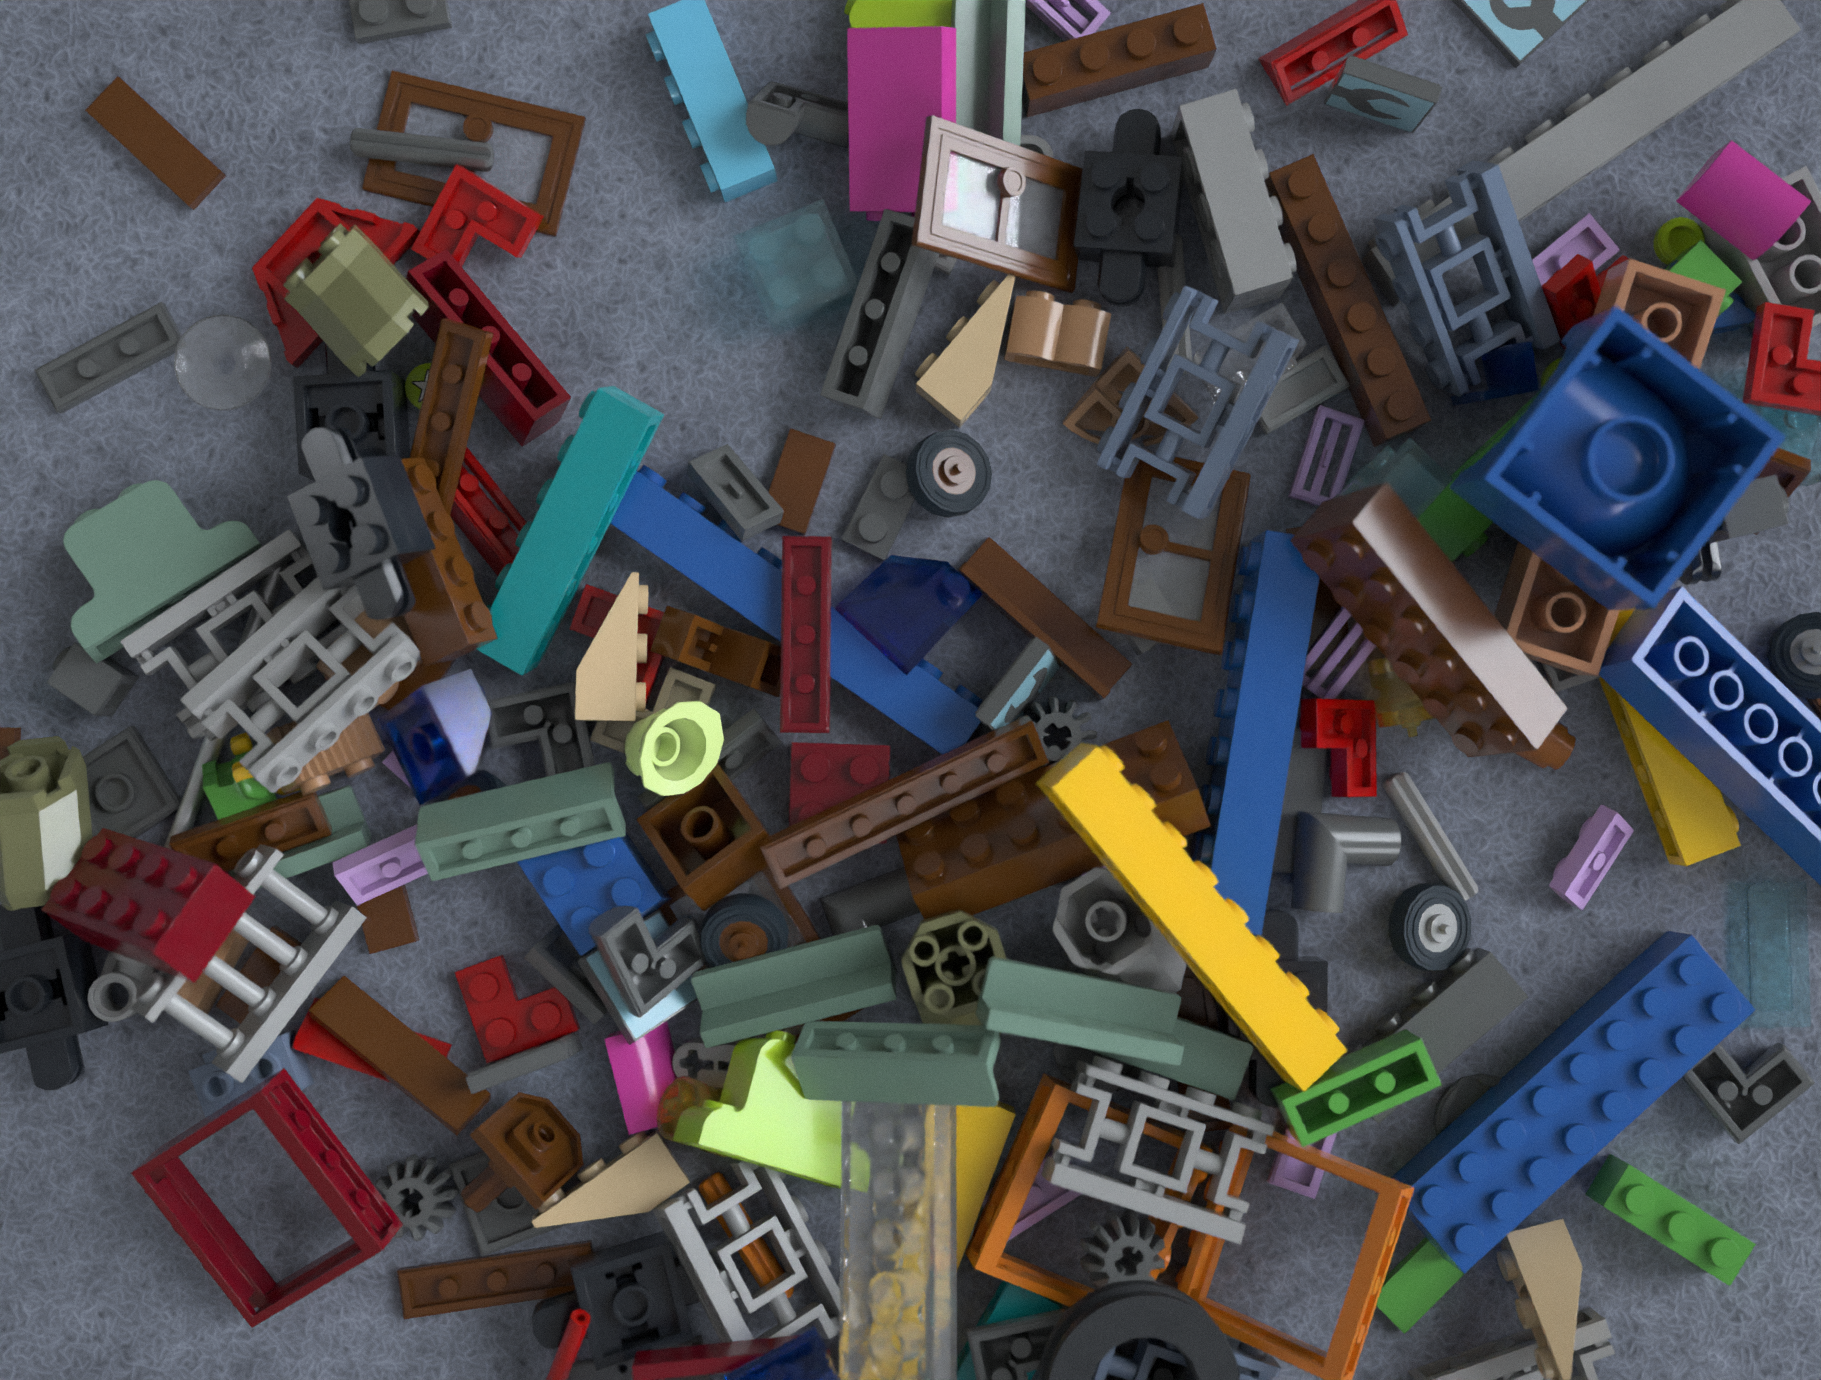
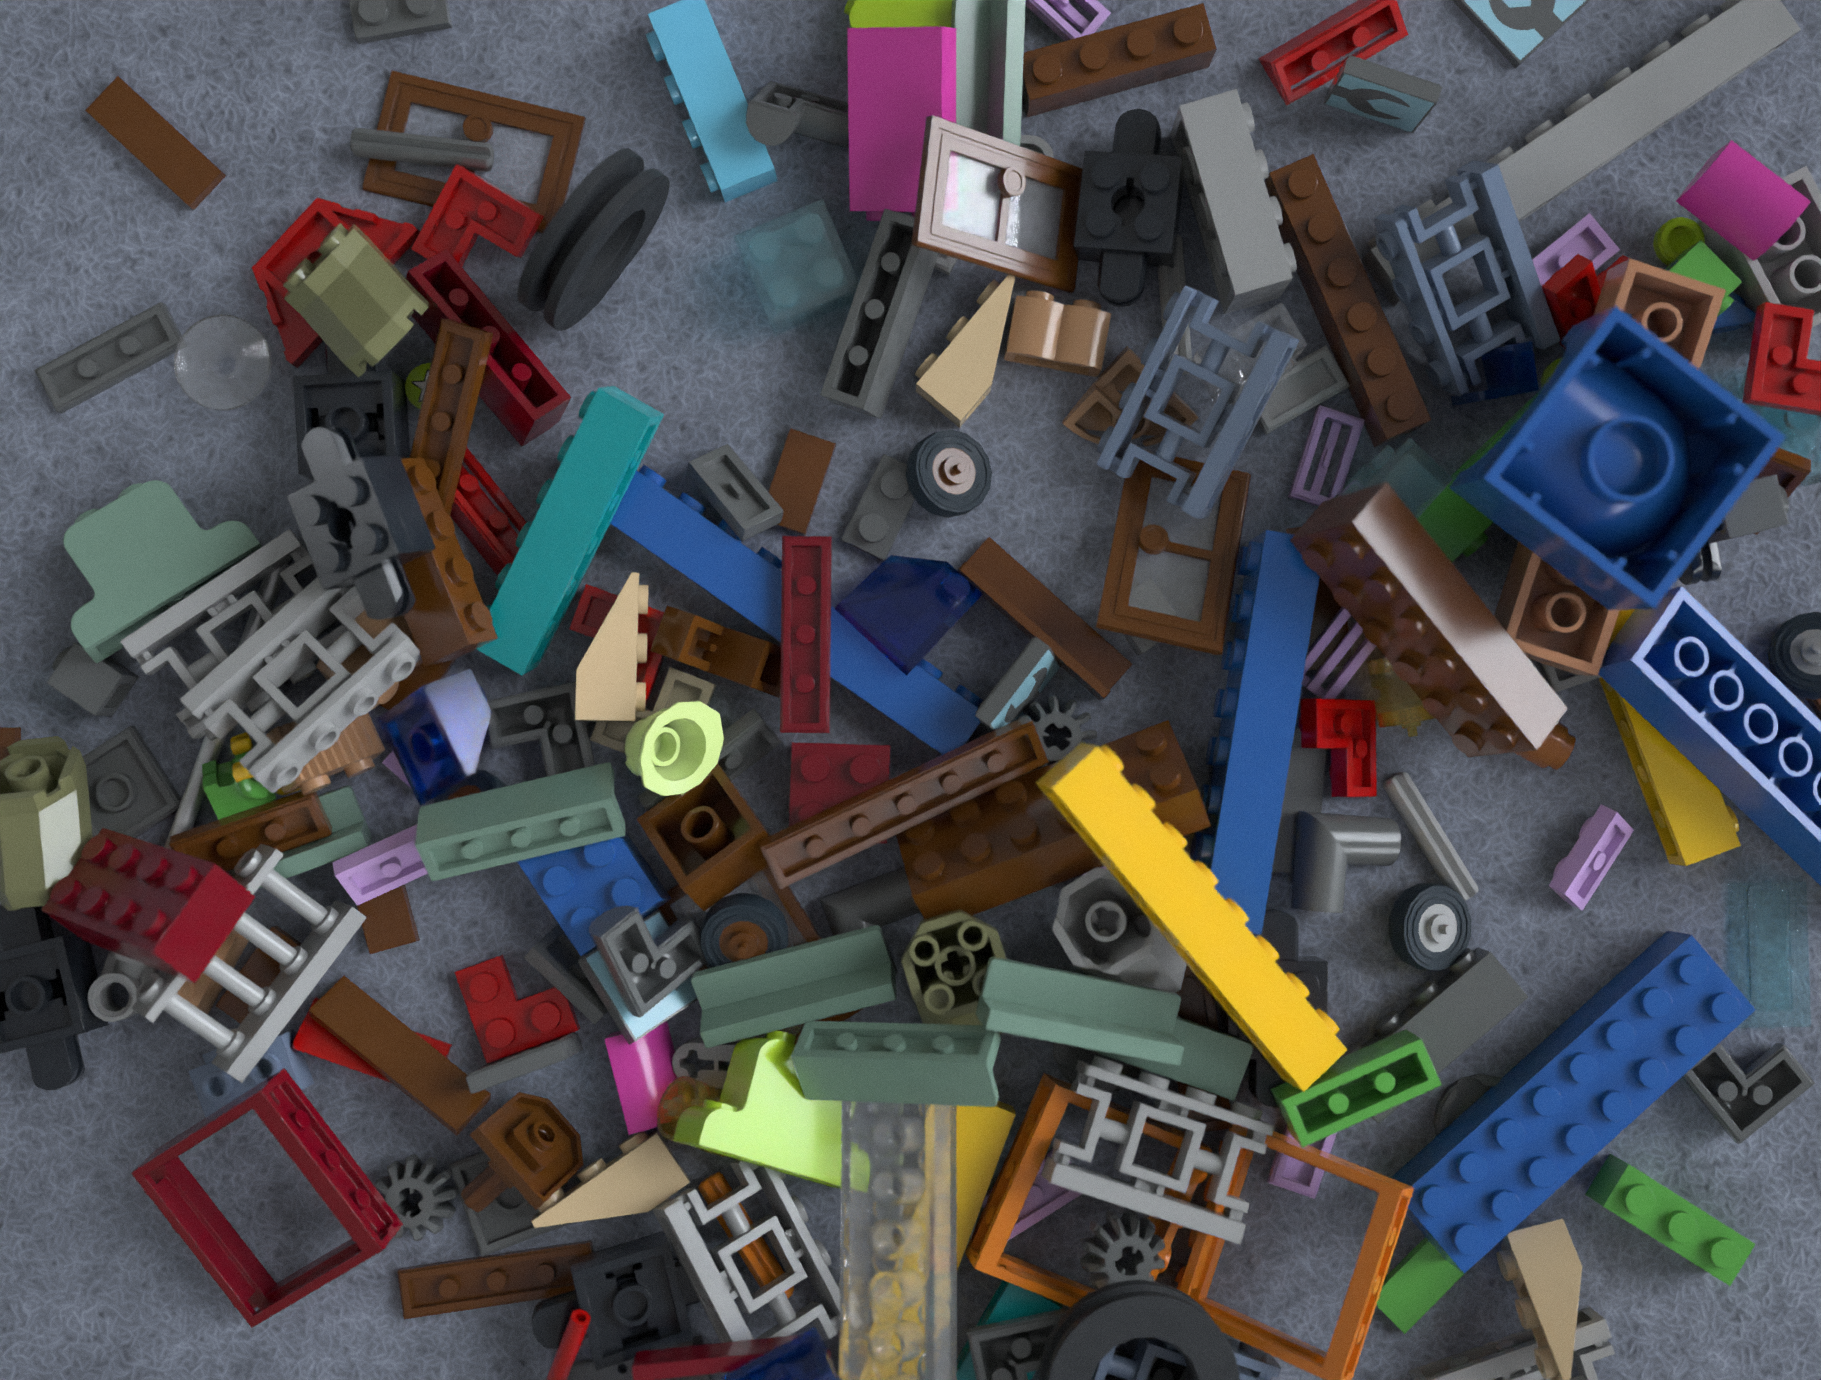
(592, 239): none -> black tyre

